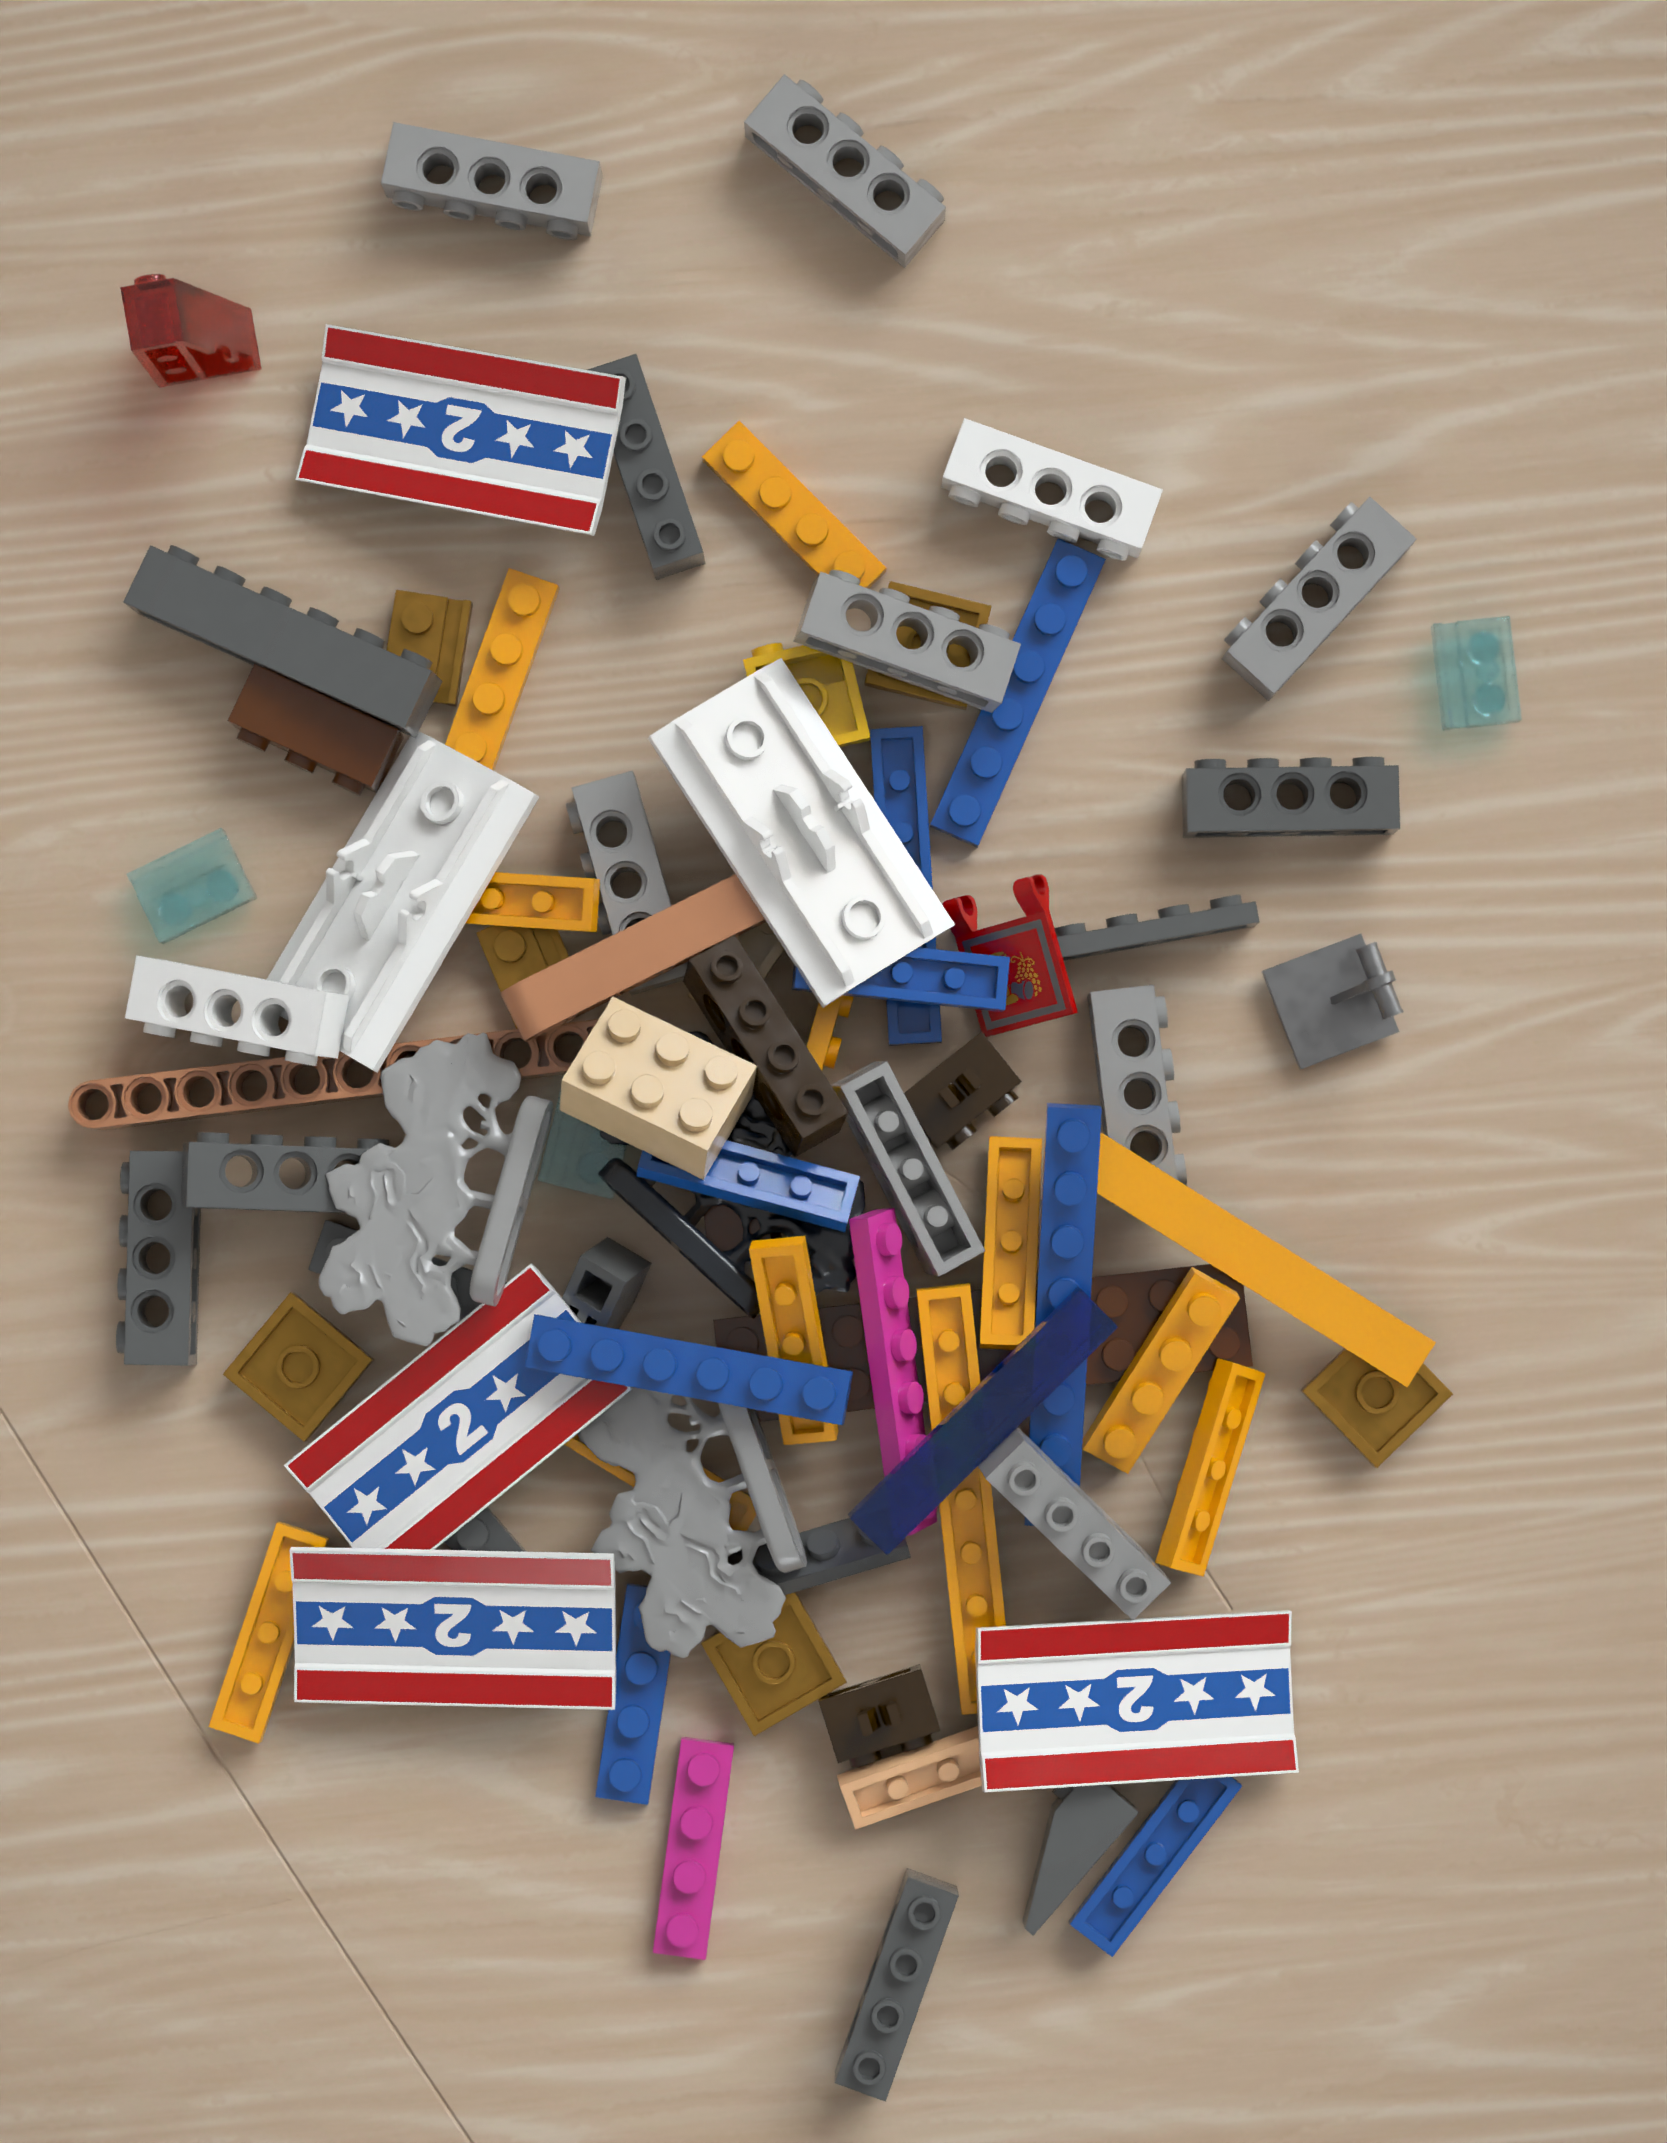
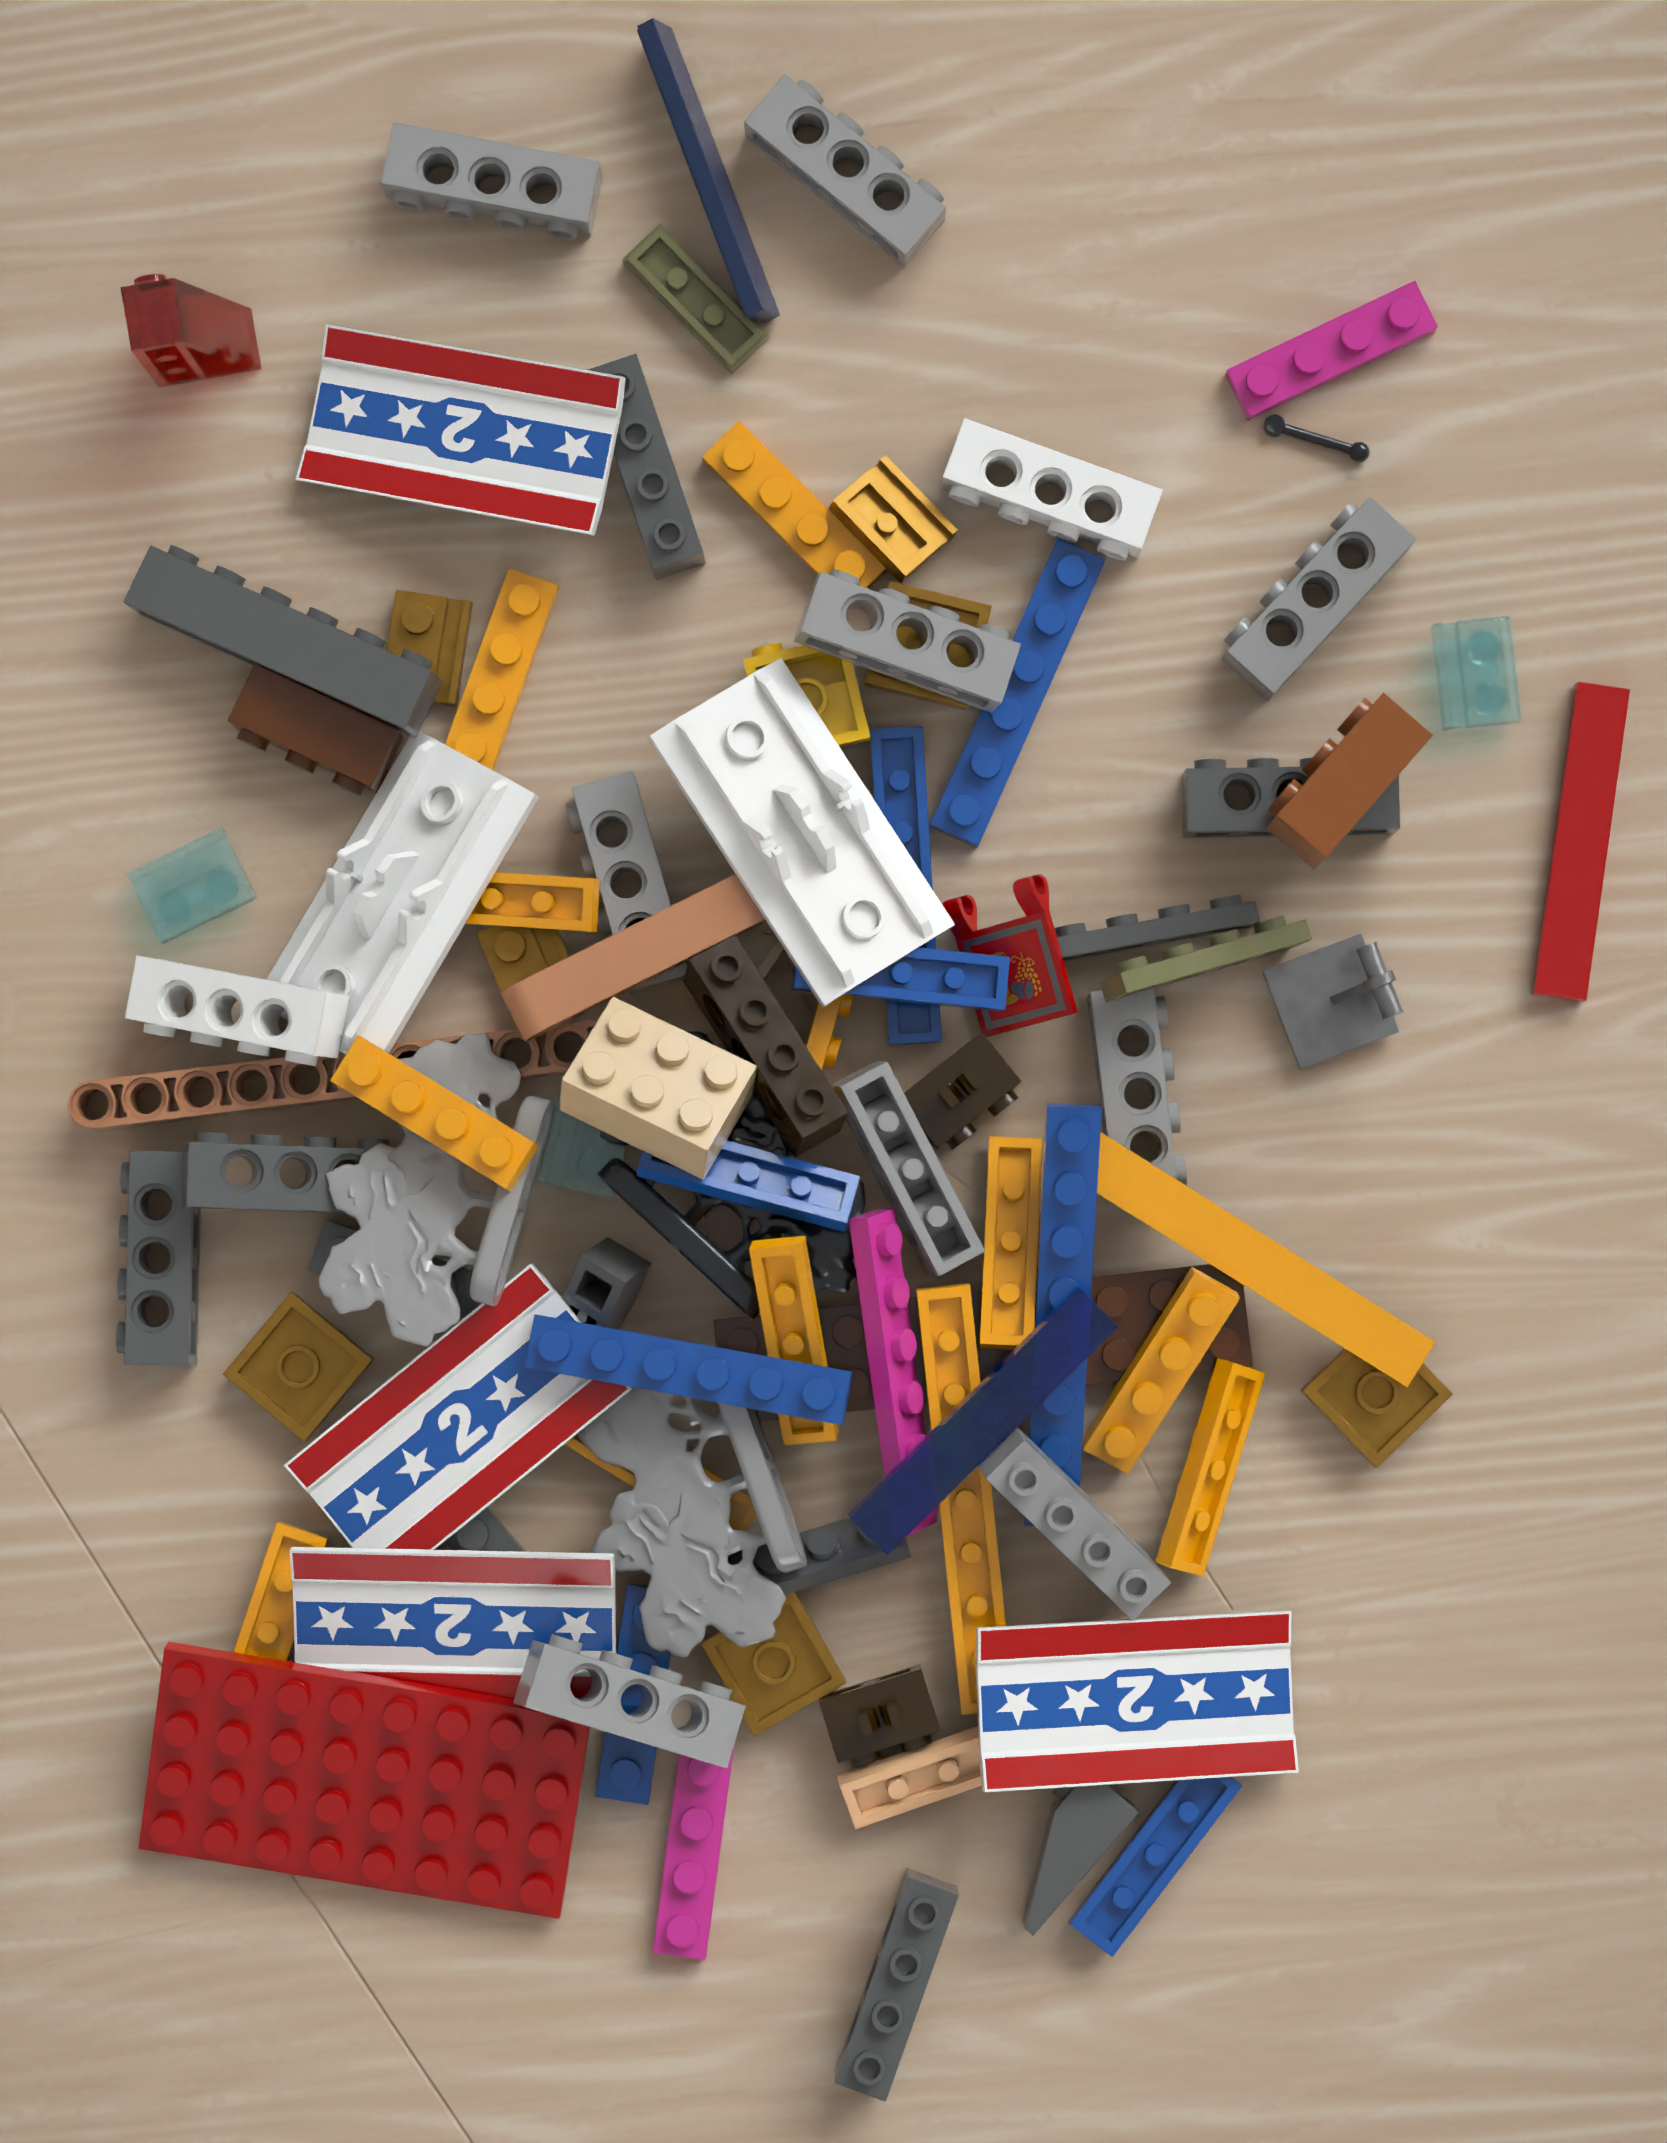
(362, 1780): none -> red plate
(434, 1113): none -> light orange plate
(695, 298): none -> olive tile
(705, 1737): none -> light grey brick
(707, 171): none -> dark blue tile
(893, 519): none -> plate
(1184, 962): none -> olive plate
(1275, 426): none -> black hinge
(1331, 350): none -> dark pink plate
(1346, 778): none -> dark orange brick
(1580, 841): none -> red tile

